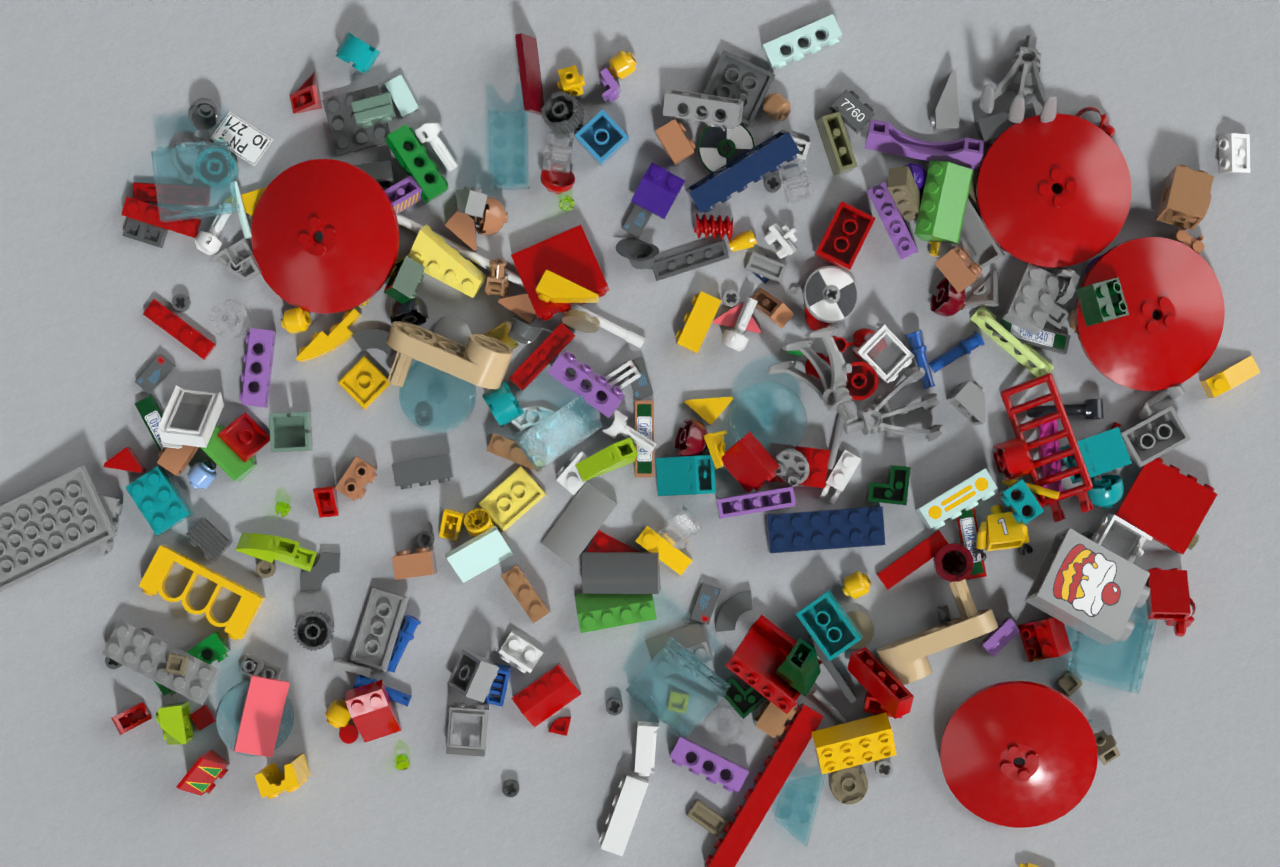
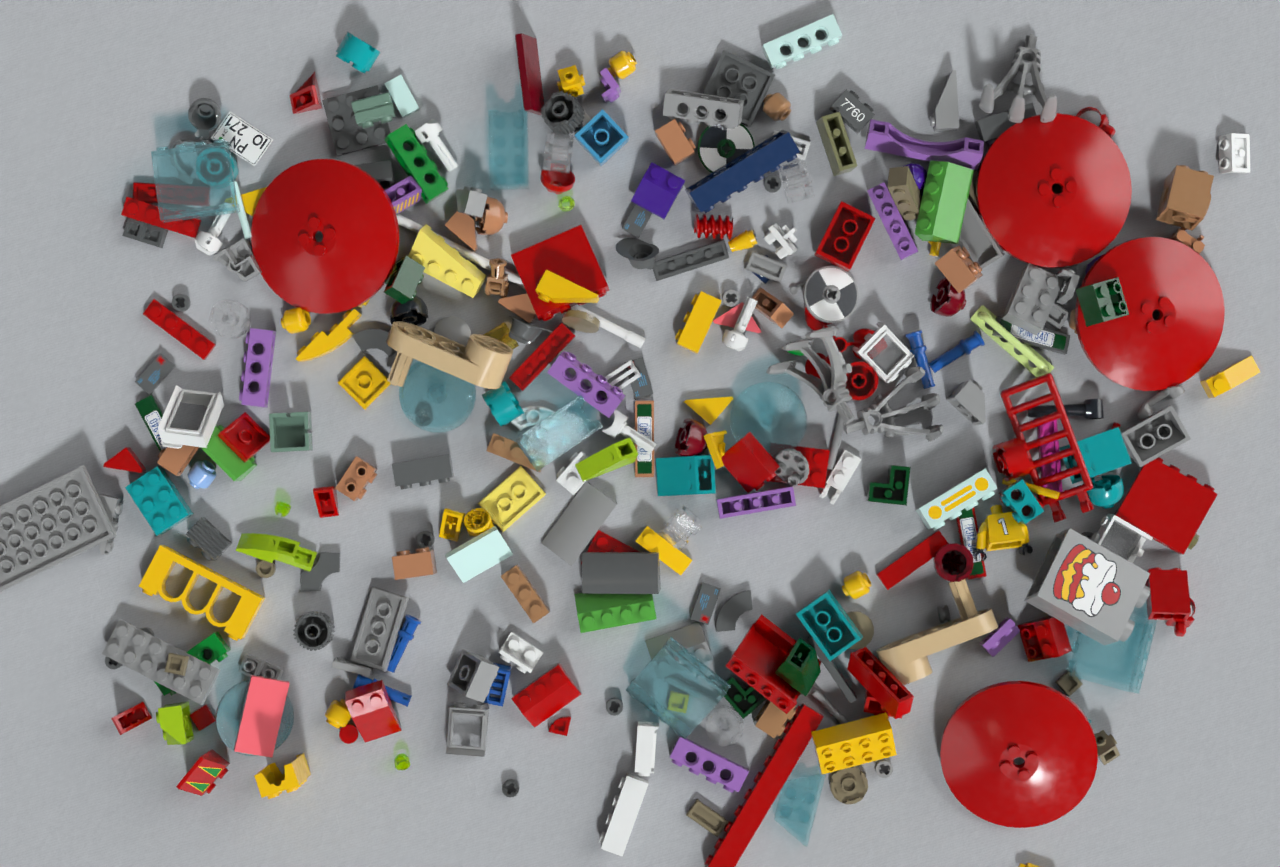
(825, 529): dark blue brick -> none
(986, 294): light grey tile -> none

